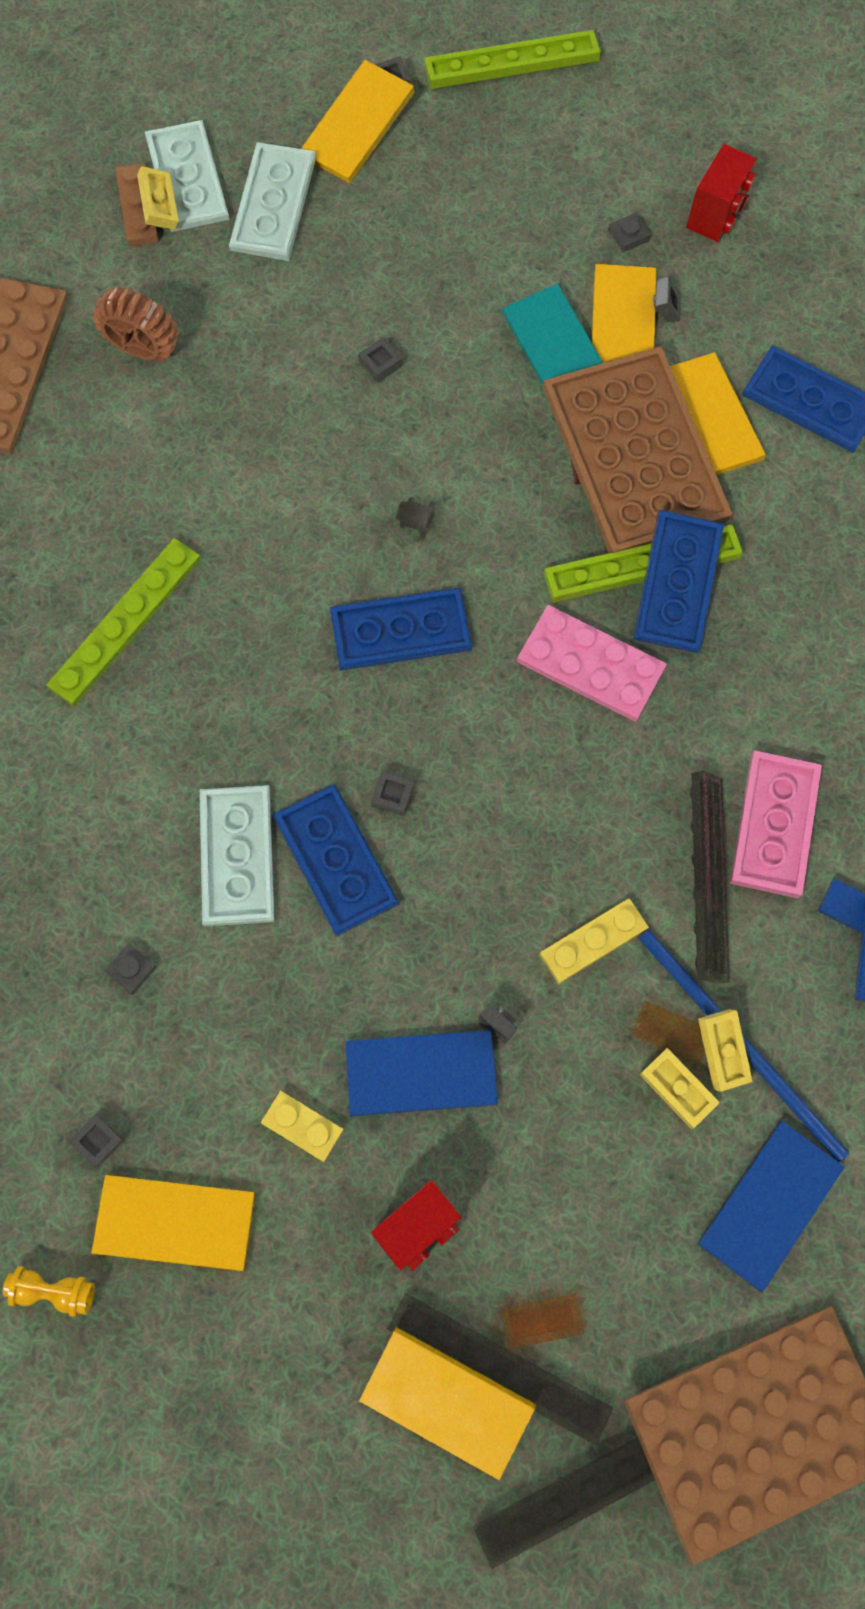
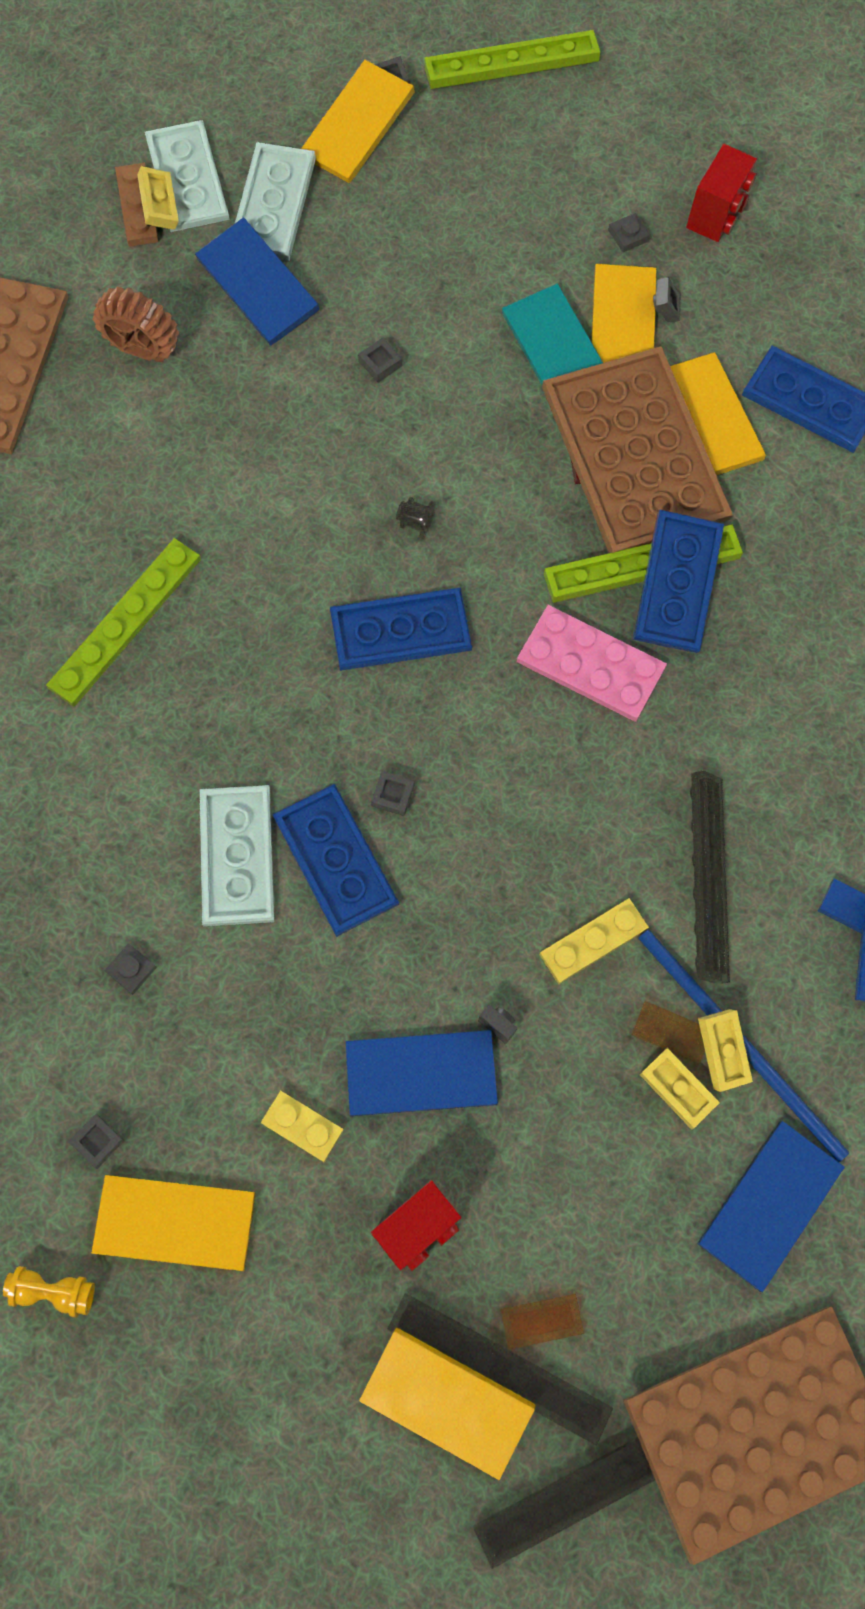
(257, 281): none -> blue tile
(776, 824): bright pink plate -> none

